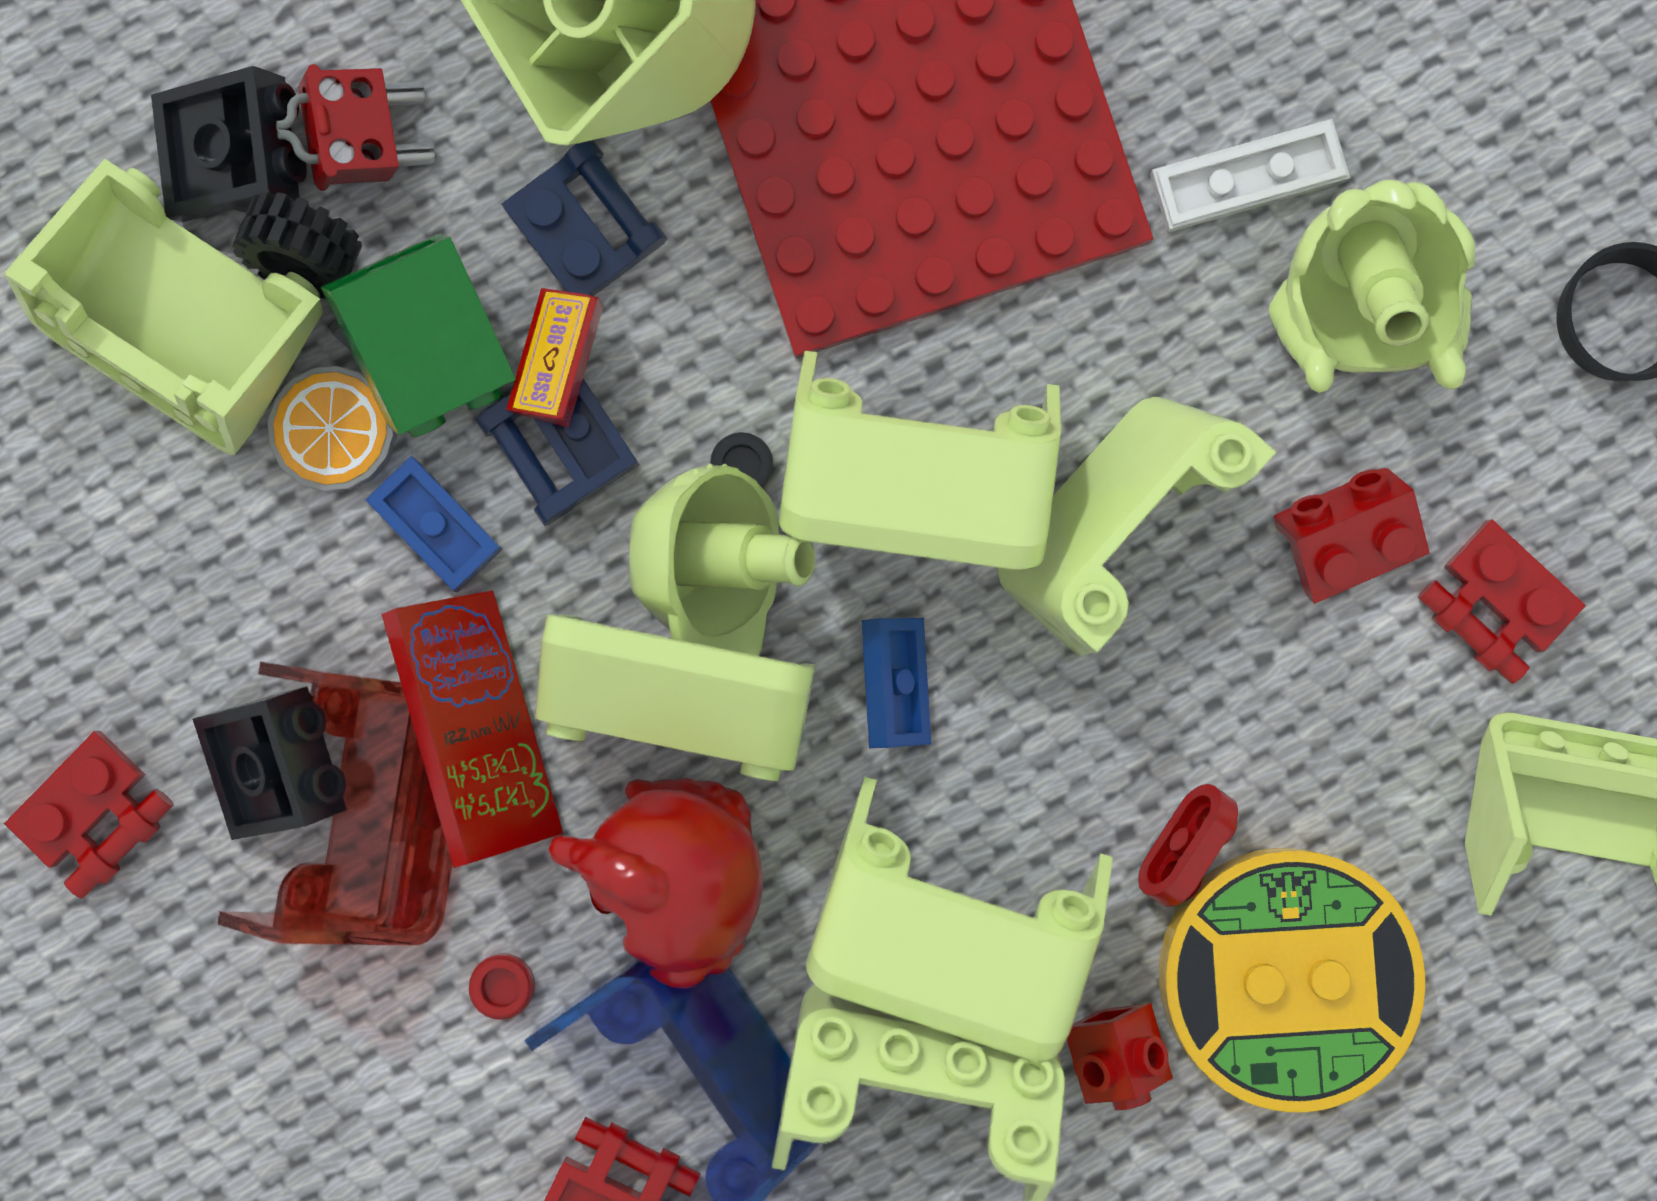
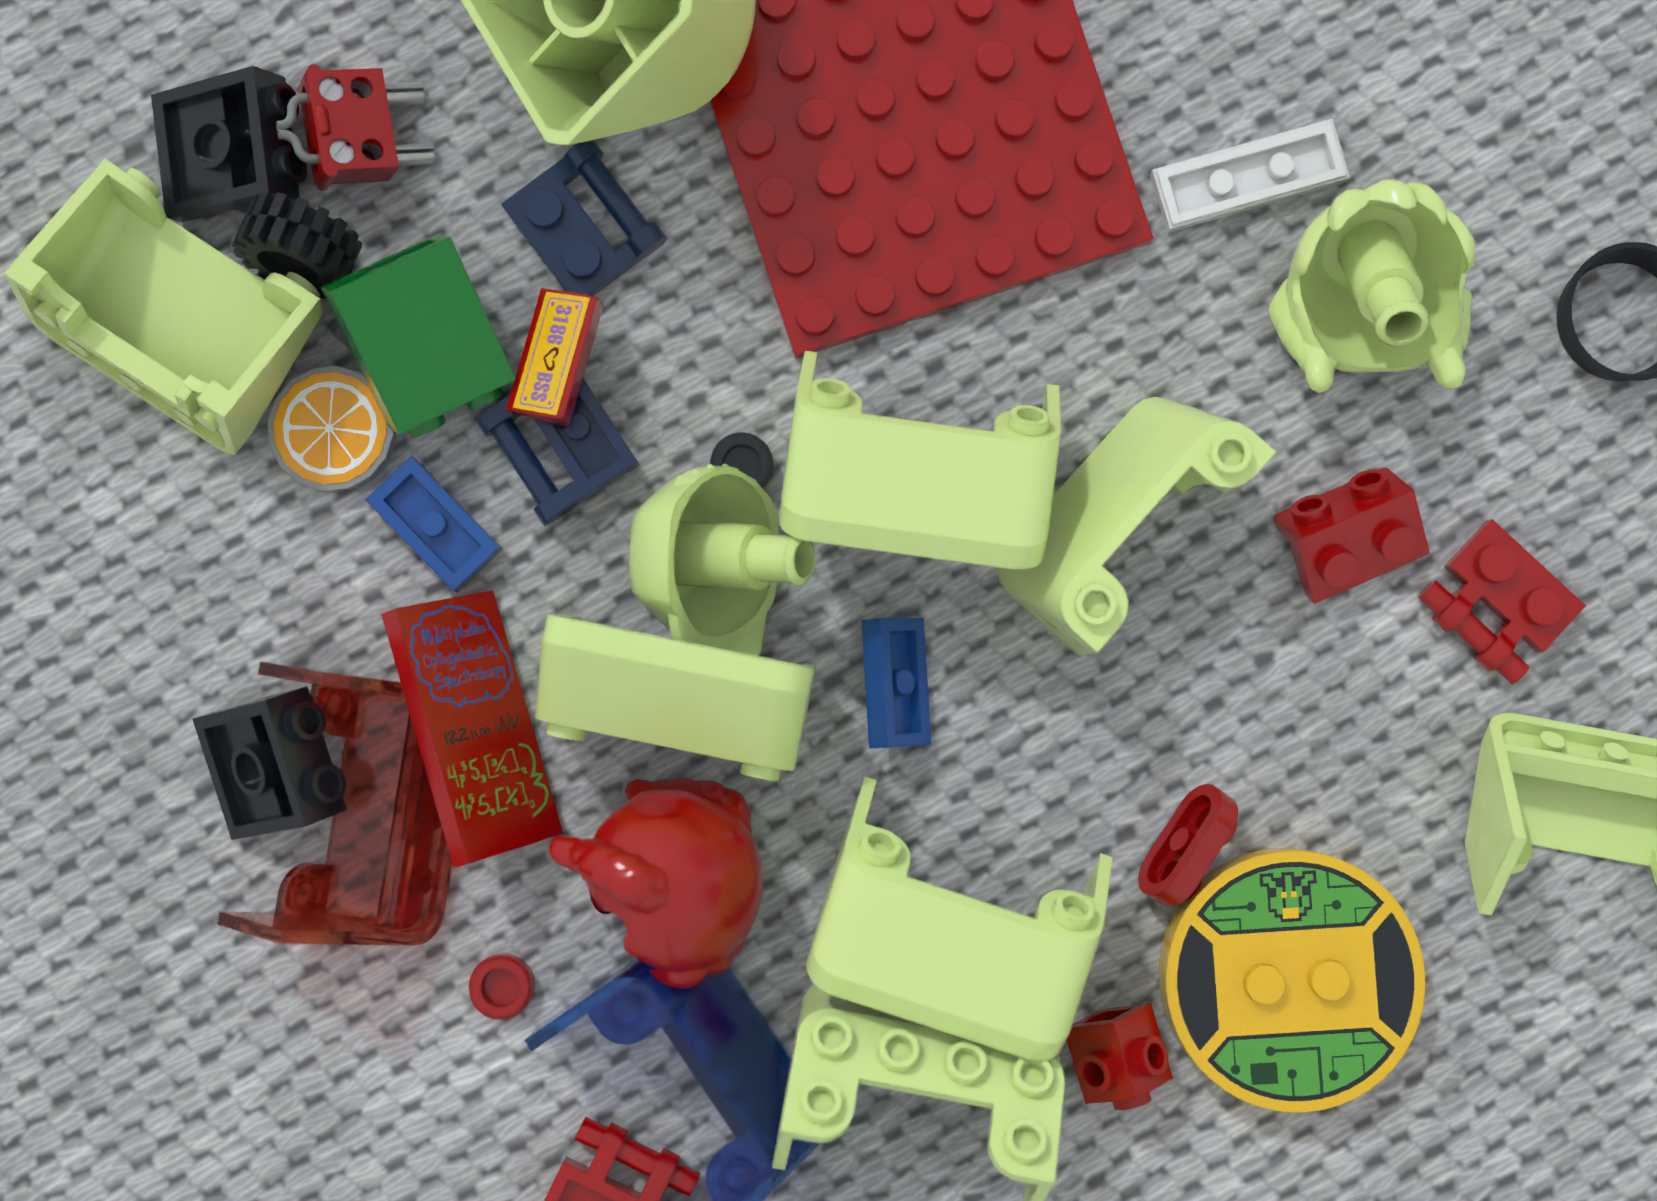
(76, 800): red plate -> none

